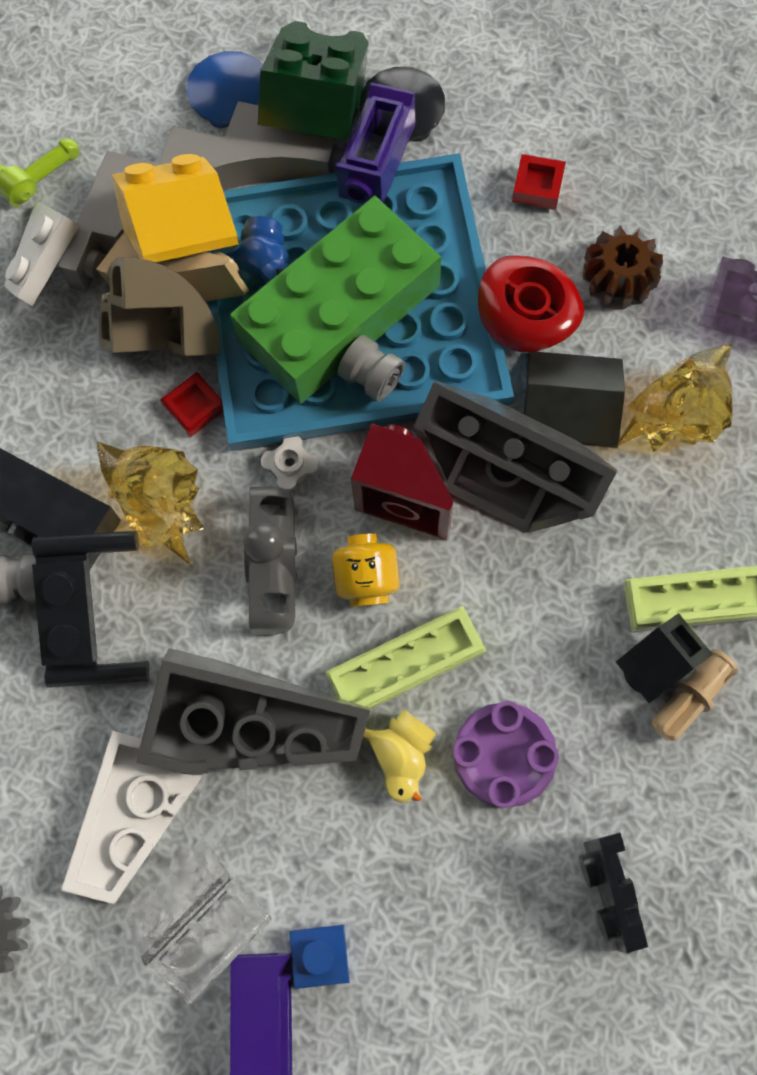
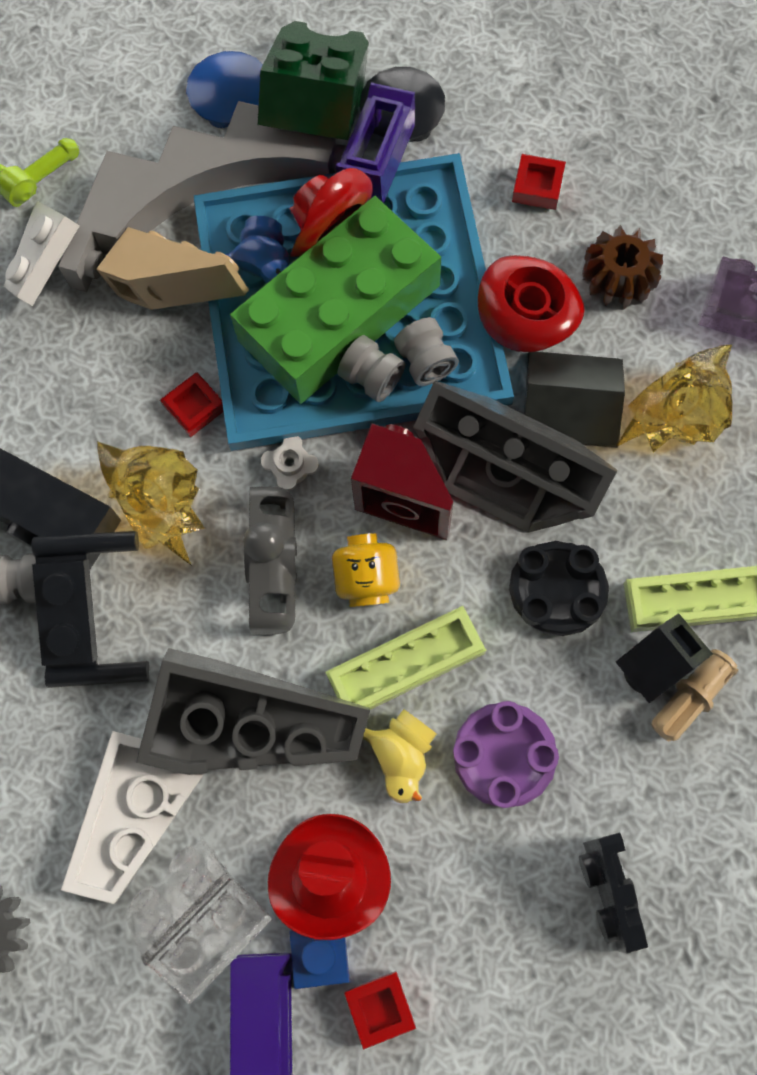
(154, 311): dark tan brick -> none
(173, 208): yellow slope -> none
(326, 203): none -> red hat
(329, 878): none -> red hat
(380, 1010): none -> red plate
(426, 352): none -> light grey wheel
(559, 587): none -> black dish

